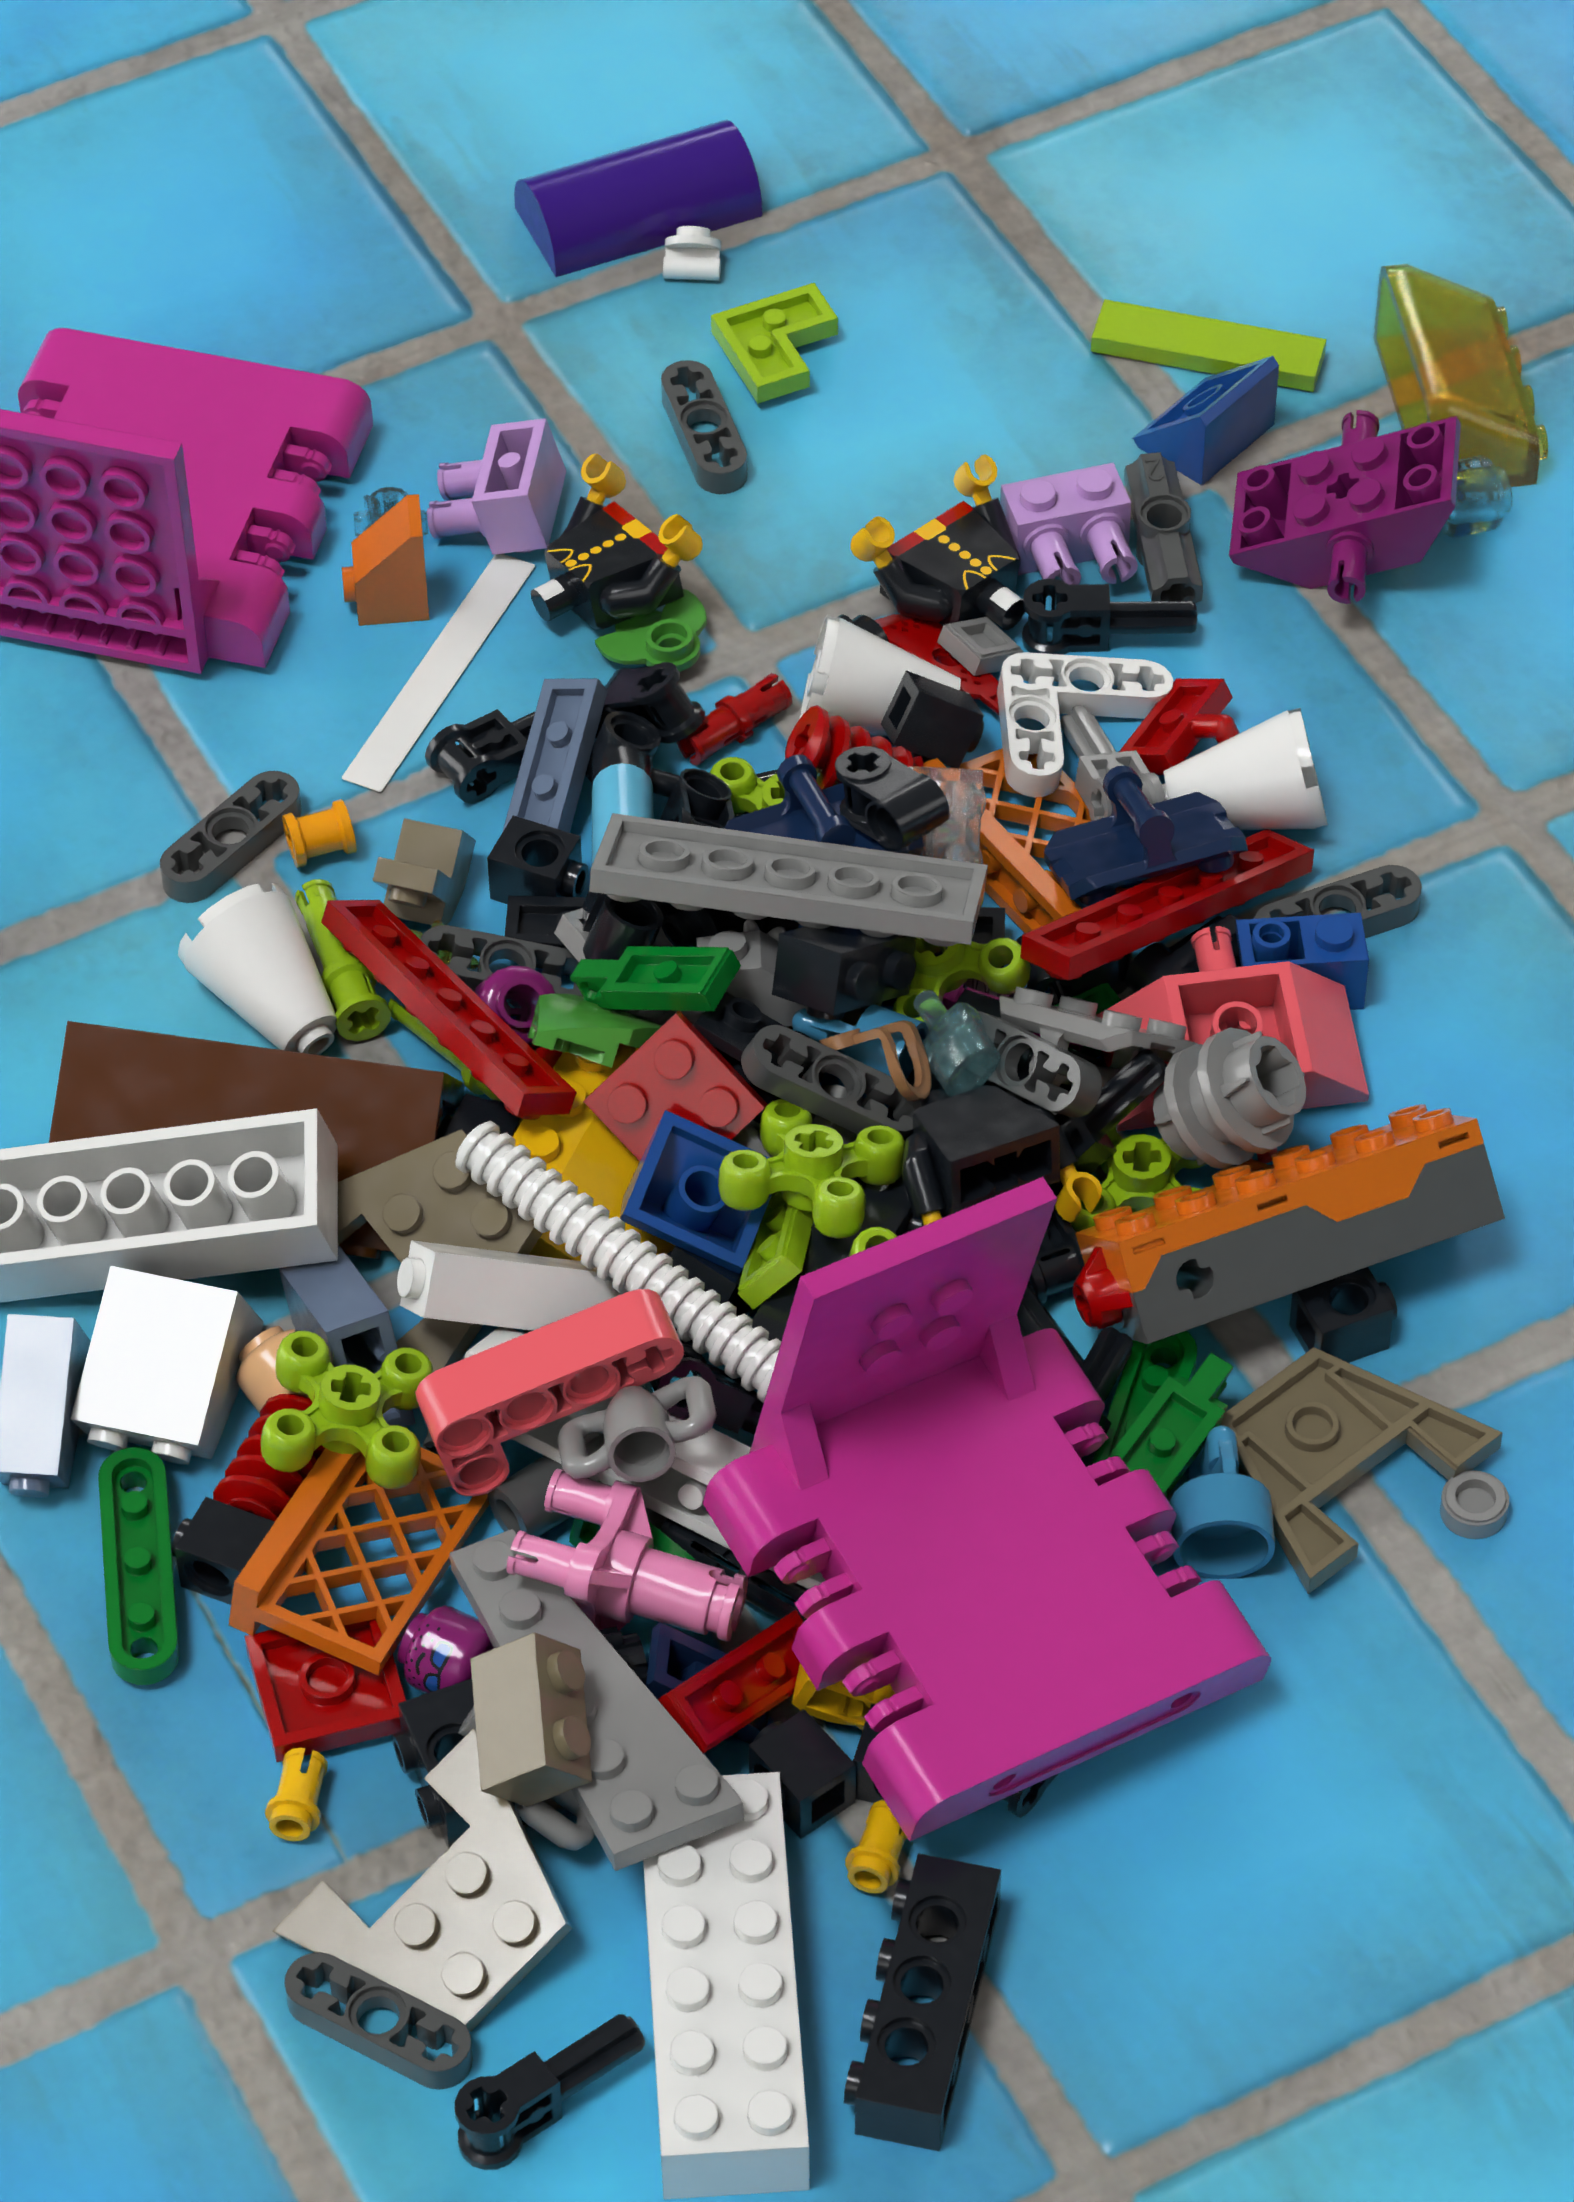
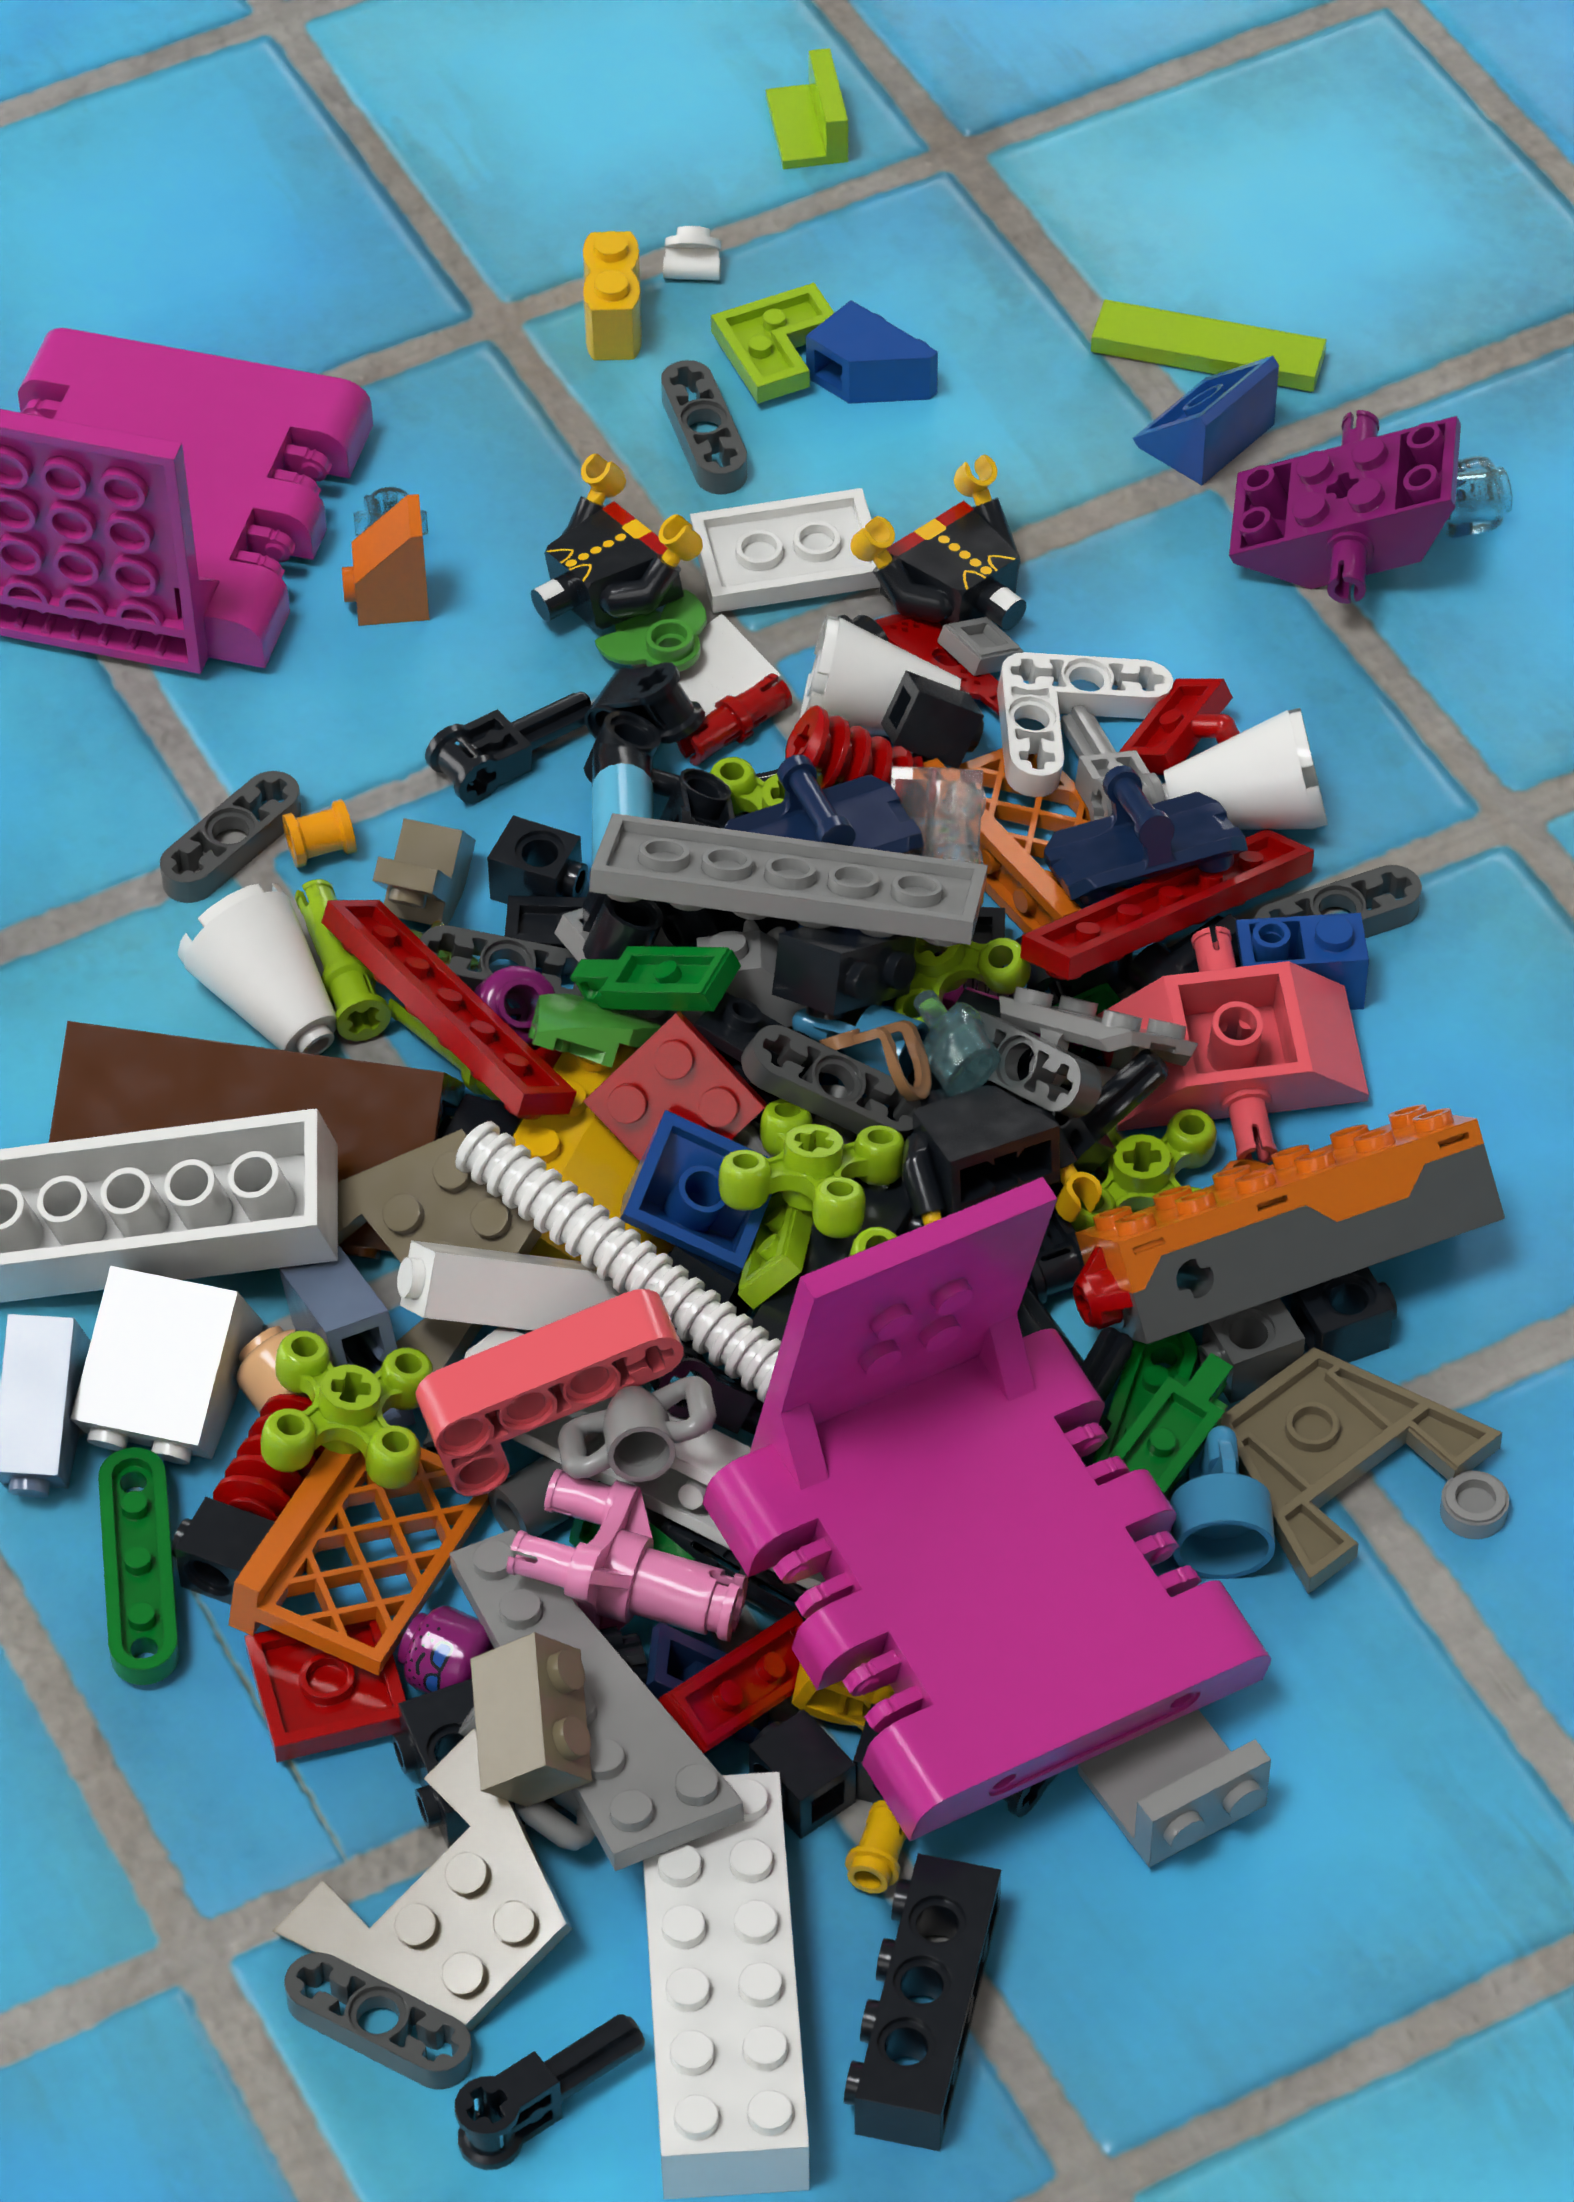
(294, 1808): yellow pin -> none
(438, 672): white sticker -> none
(512, 490): lavender brick -> none
(558, 752): sand blue plate -> none
(612, 295): none -> yellow brick
(639, 197): dark purple brick -> none
(725, 665): none -> white sticker
(783, 550): none -> white plate
(810, 117): none -> lime panel
(870, 359): none -> blue slope
(888, 798): black piece -> none
(1071, 521): lavender brick -> none
(1085, 617): black connector -> none
(1163, 529): dark grey piece -> none
(1177, 1785): none -> light grey bracket
(1229, 1098): light grey piece -> none
(1256, 1343): none -> dark grey brick
(1451, 358): clear yellow windscreen -> none

